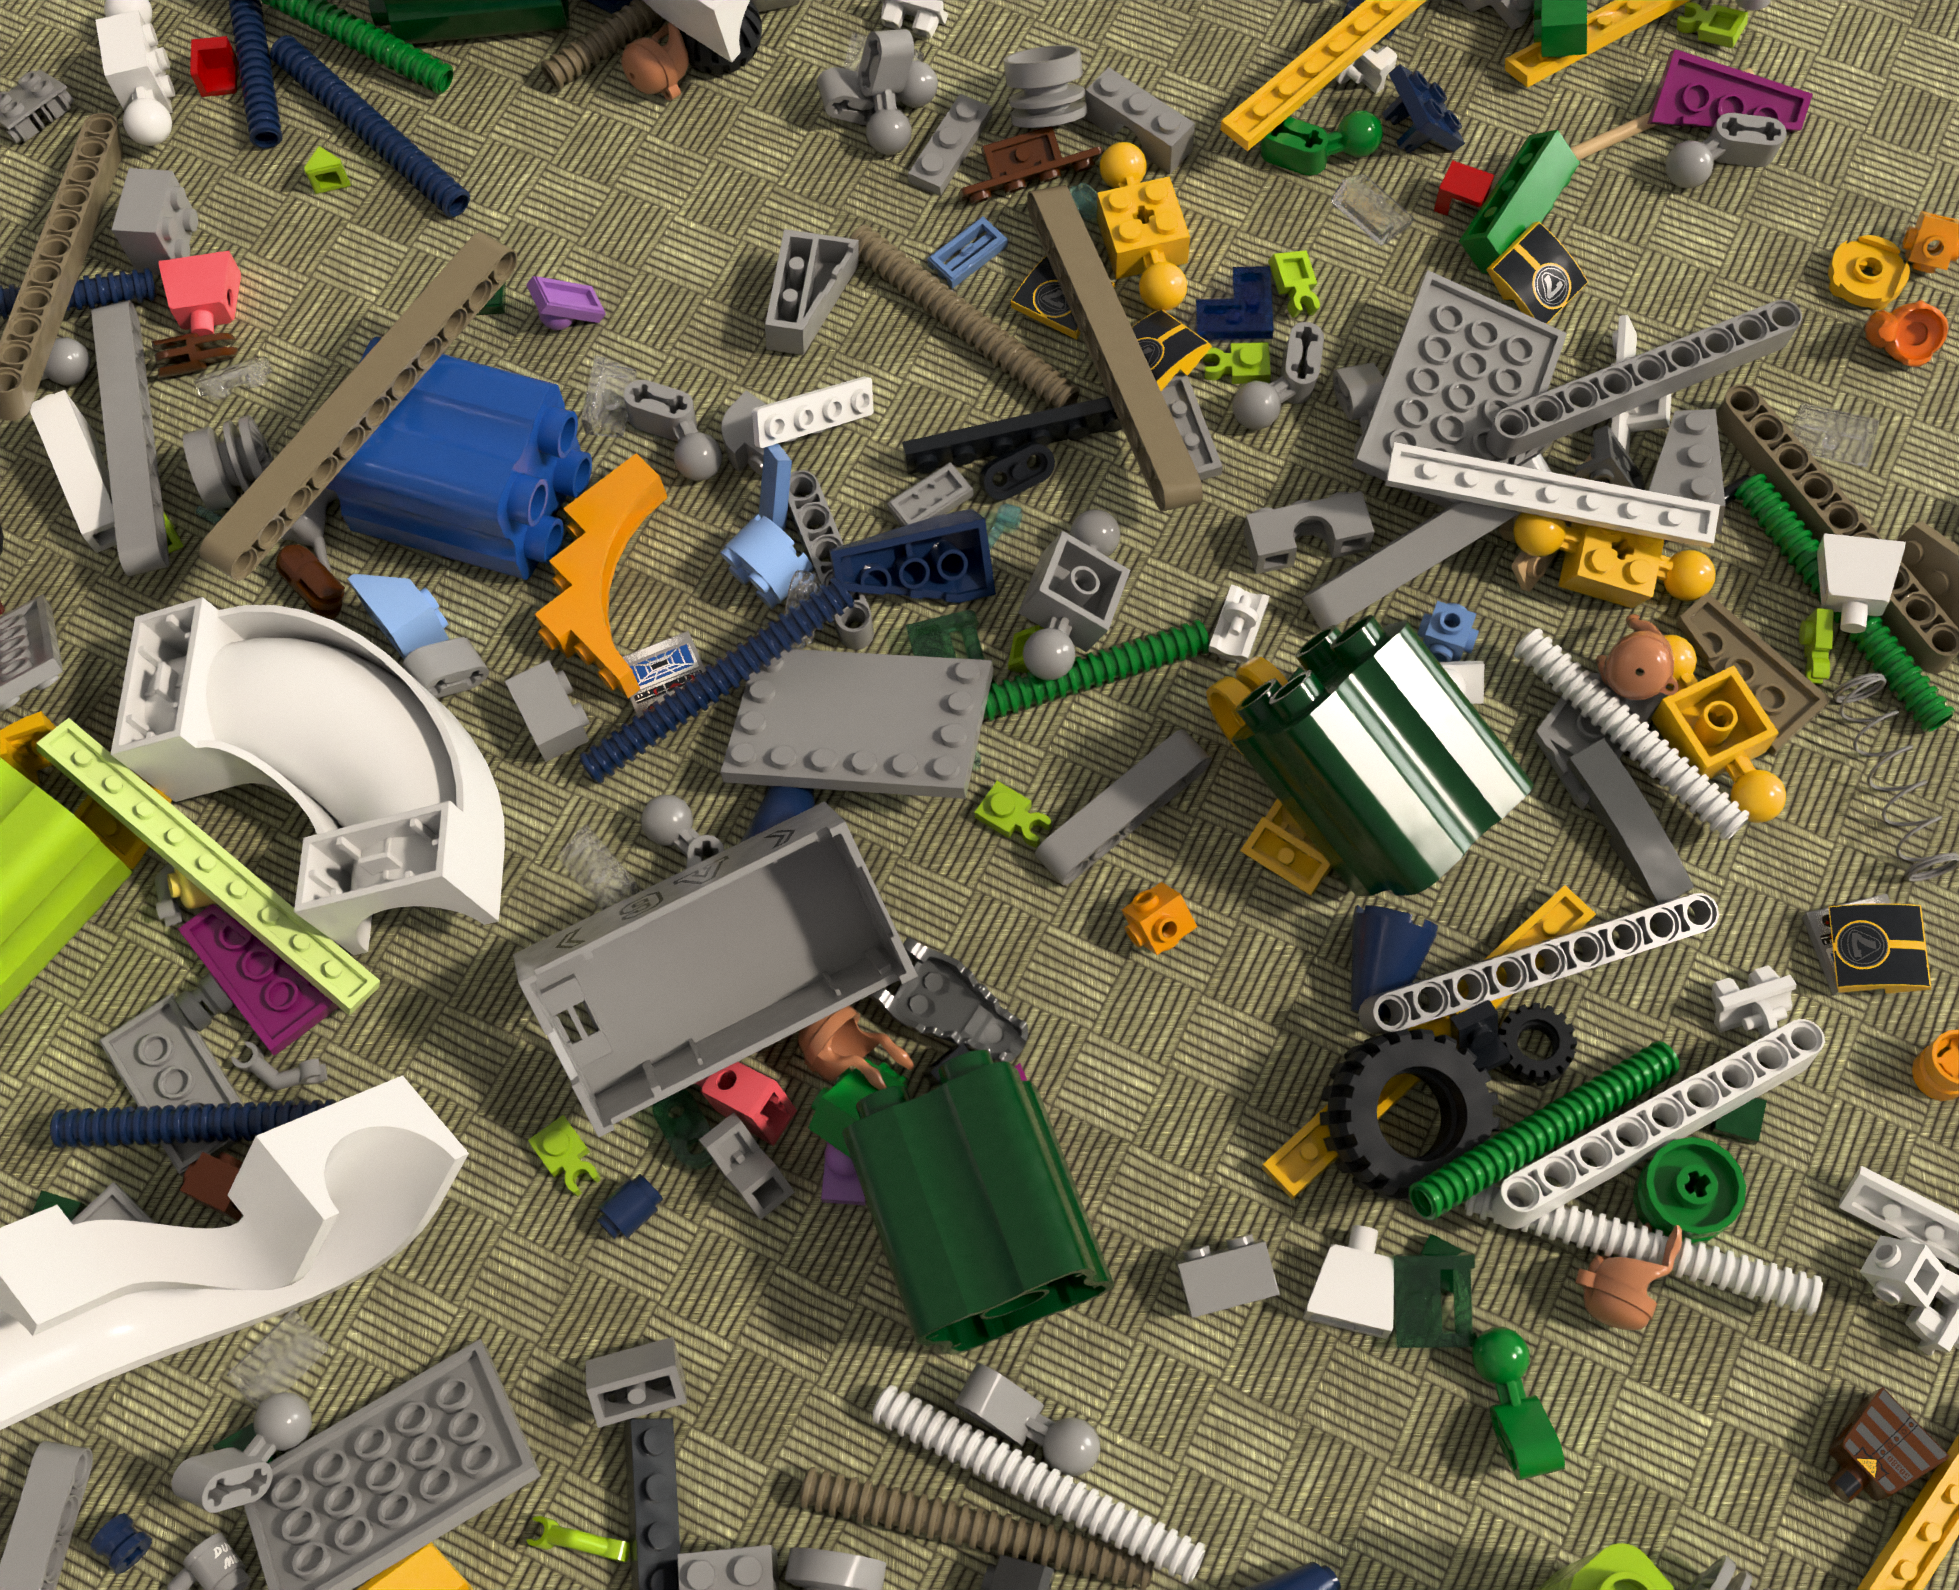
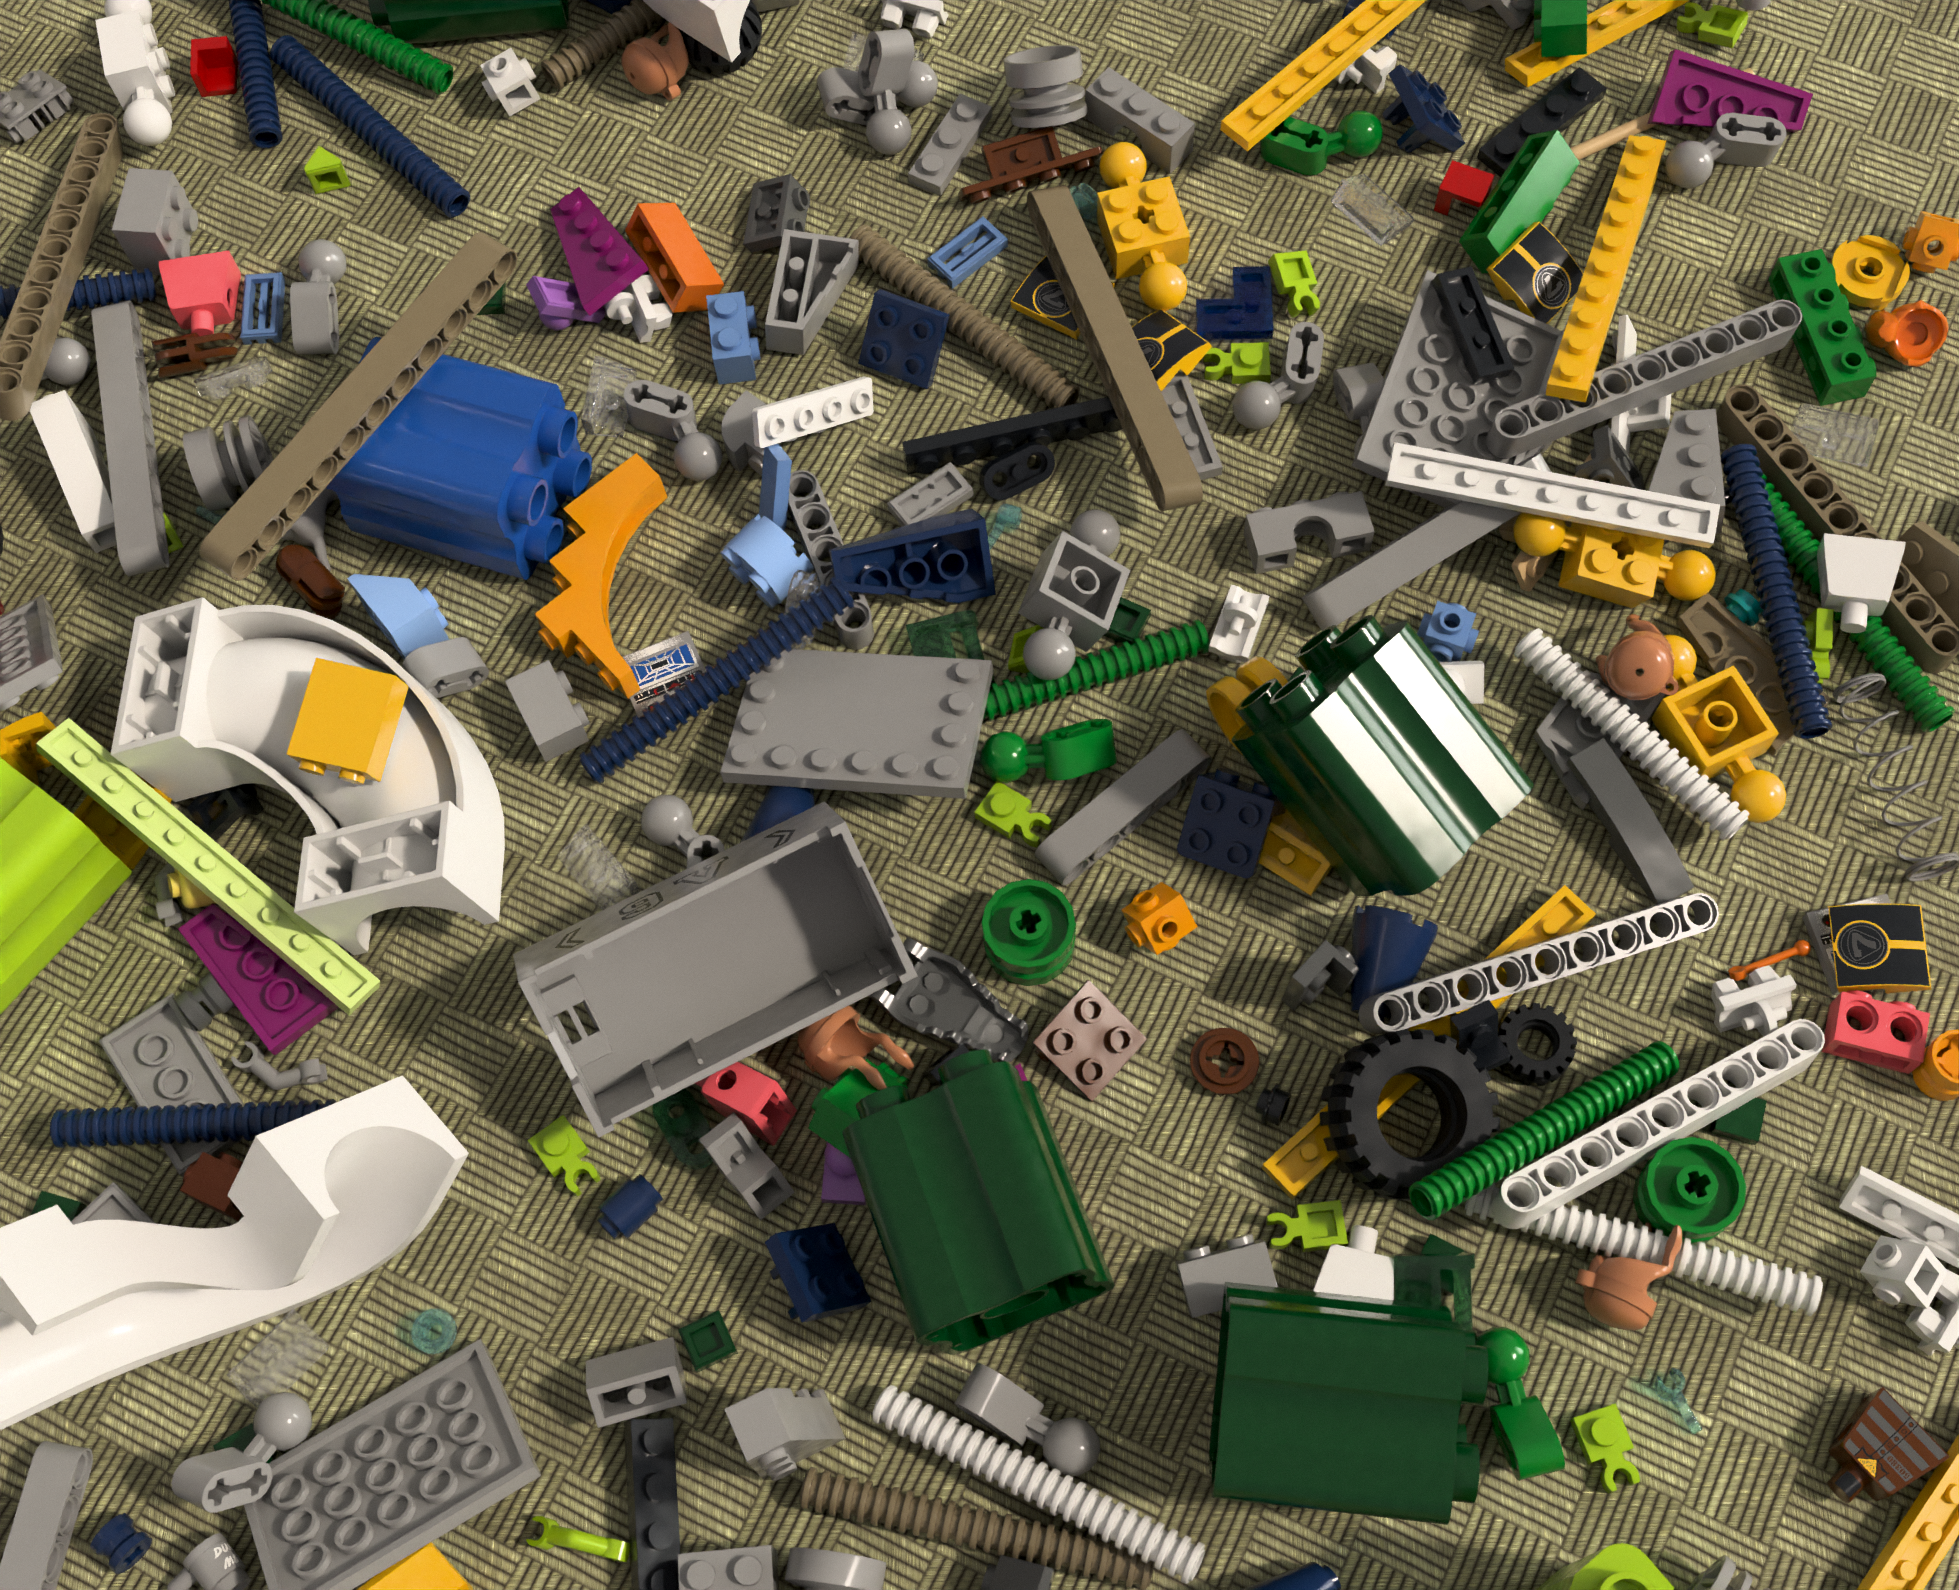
(221, 809): none -> black bracket
(277, 308): none -> medium blue tile
(315, 301): none -> light grey beam
(347, 721): none -> yellow brick
(422, 1326): none -> clear light blue plate
(505, 76): none -> white brick
(595, 251): none -> magenta wing
(634, 307): none -> white hips
(673, 256): none -> orange brick
(708, 1341): none -> dark green tile
(731, 337): none -> medium blue brick
(773, 207): none -> dark grey bracket
(783, 1429): none -> light grey wedge
(817, 1272): none -> dark blue plate
(903, 338): none -> dark blue plate
(1026, 908): none -> green wheel
(1062, 752): none -> green beam
(1089, 1040): none -> hinge
(1128, 621): none -> dark green tile
(1228, 822): none -> dark blue bracket
(1240, 1050): none -> reddish brown gear
(1273, 1105): none -> black plate
(1315, 1226): none -> lime plate
(1326, 966): none -> dark grey bracket
(1344, 1404): none -> dark green brick
(1472, 325): none -> black plate
(1552, 112): none -> black plate
(1604, 1439): none -> lime plate
(1605, 270): none -> yellow plate
(1678, 1399): none -> clear light blue hand
(1744, 606): none -> teal plate
(1775, 591): none -> dark blue piece
(1800, 948): none -> orange hinge
(1827, 335): none -> green brick
(1875, 1042): none -> coral brick

